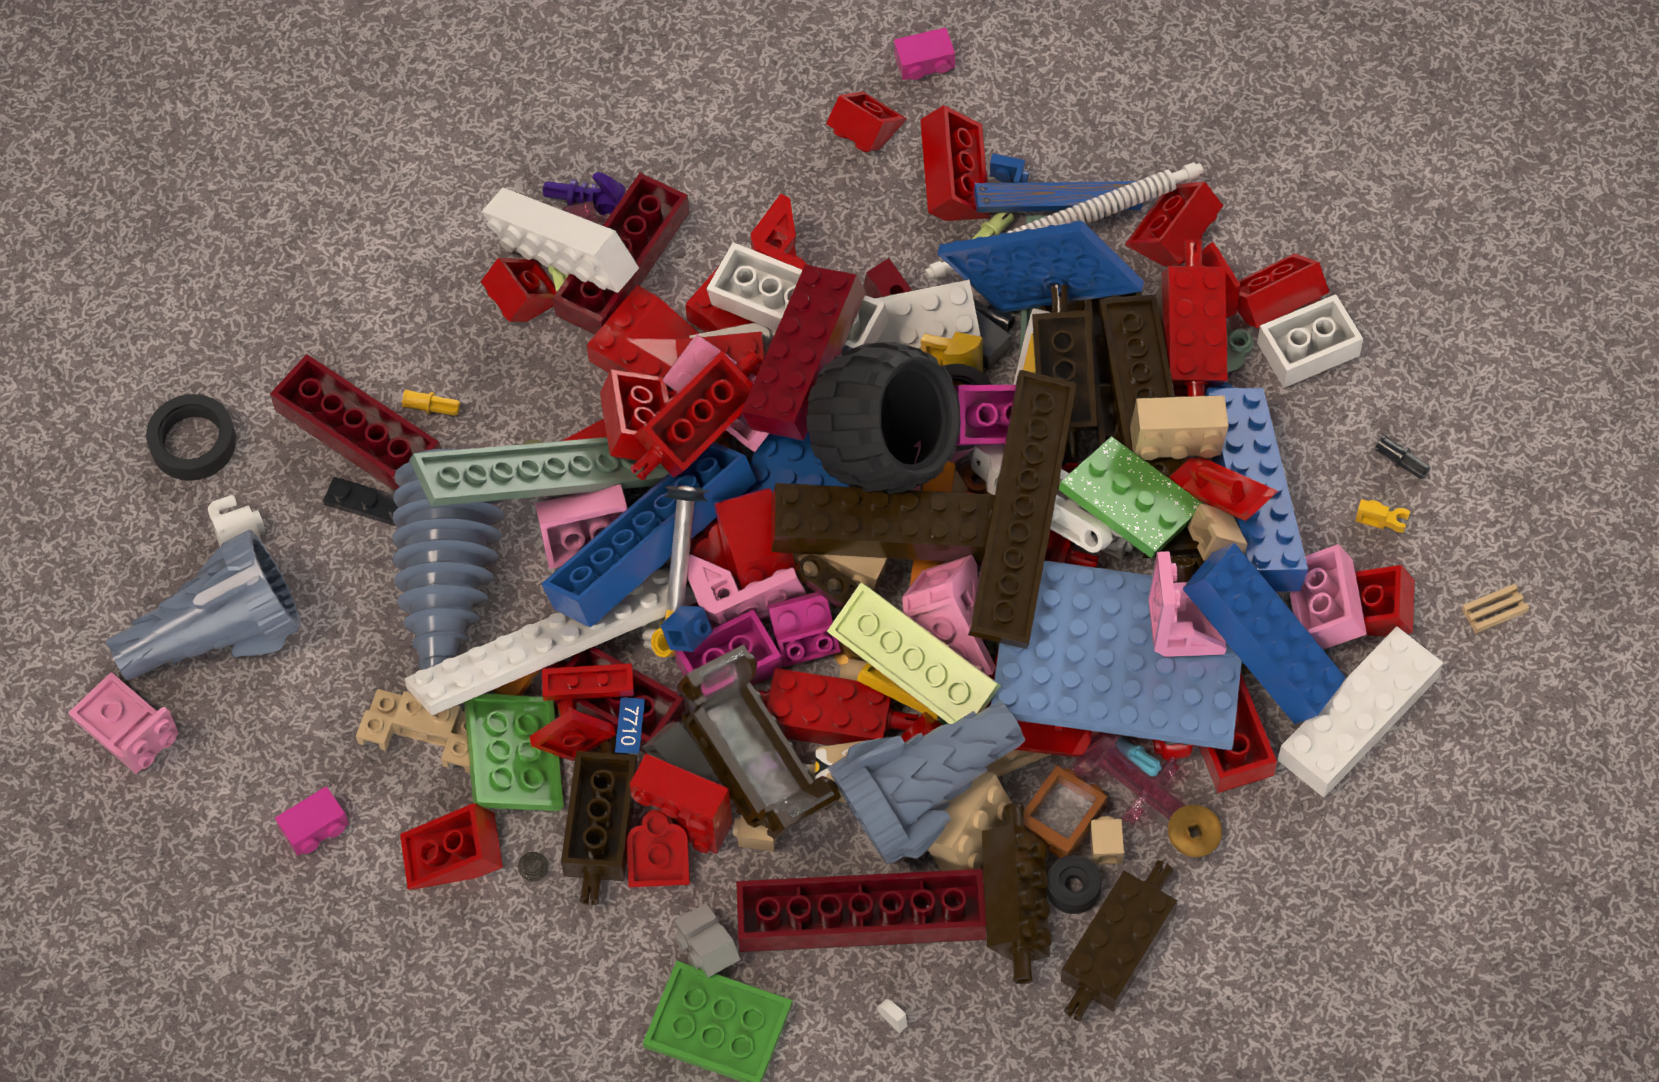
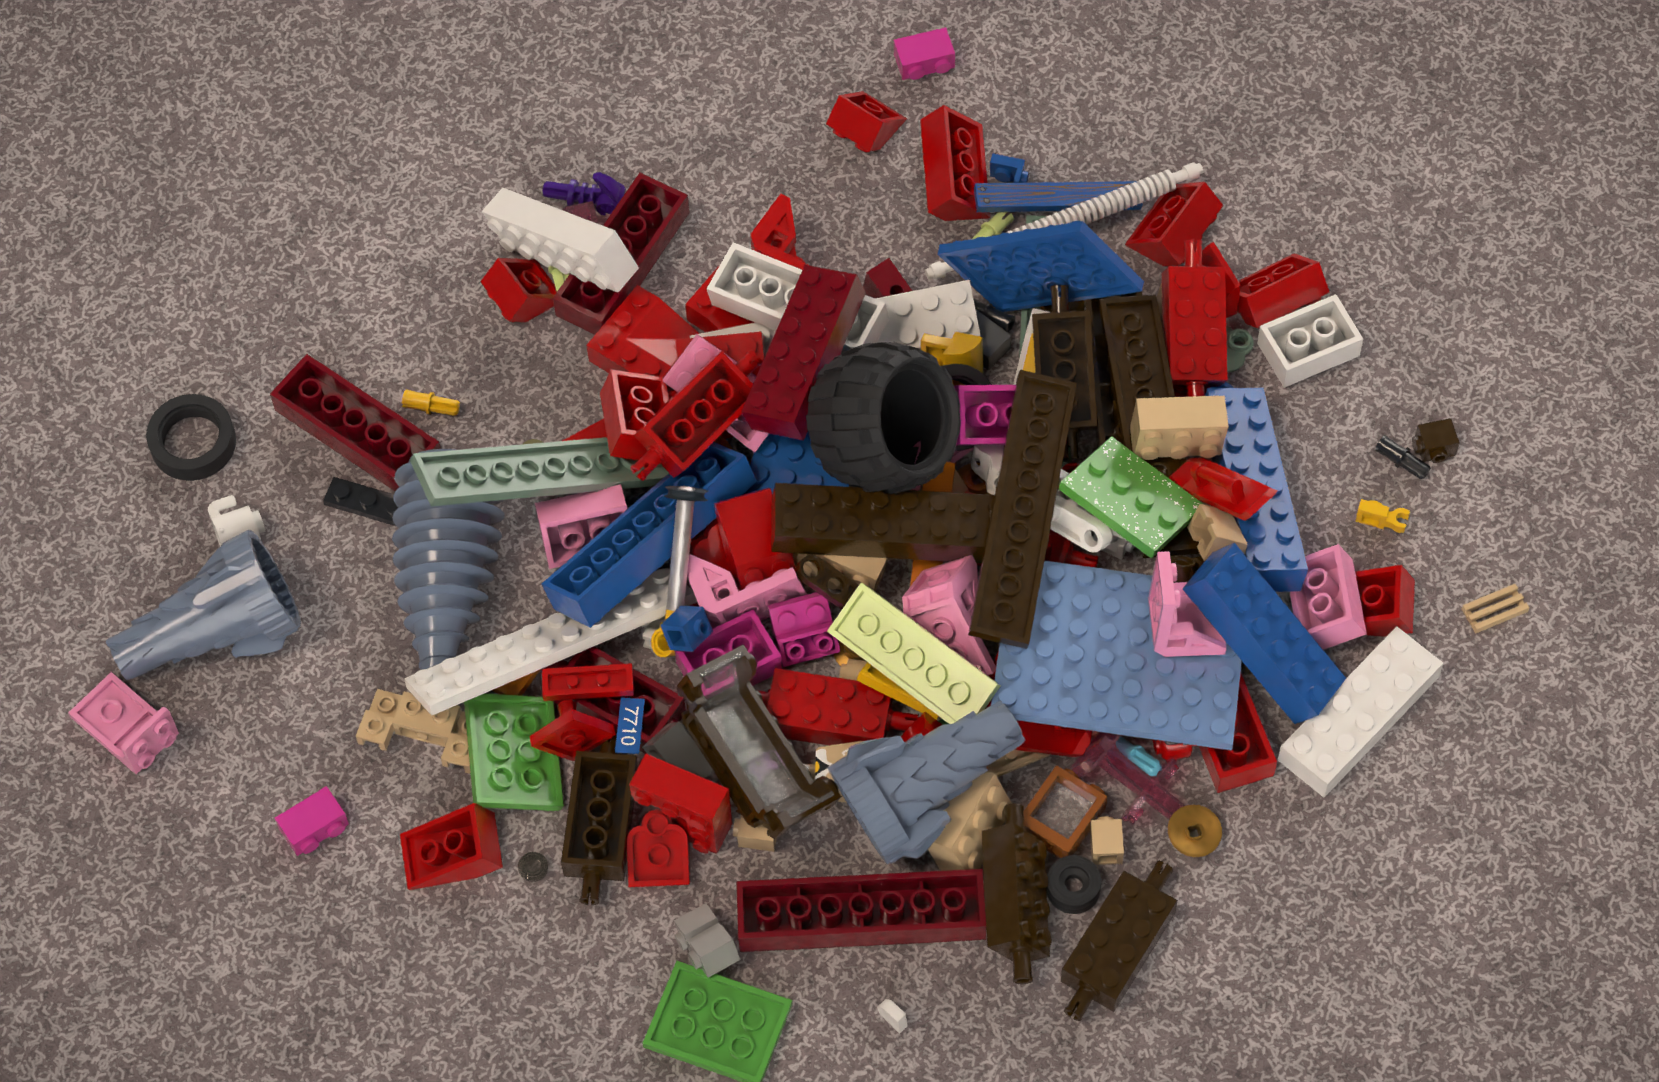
(1436, 441): none -> dark brown brick

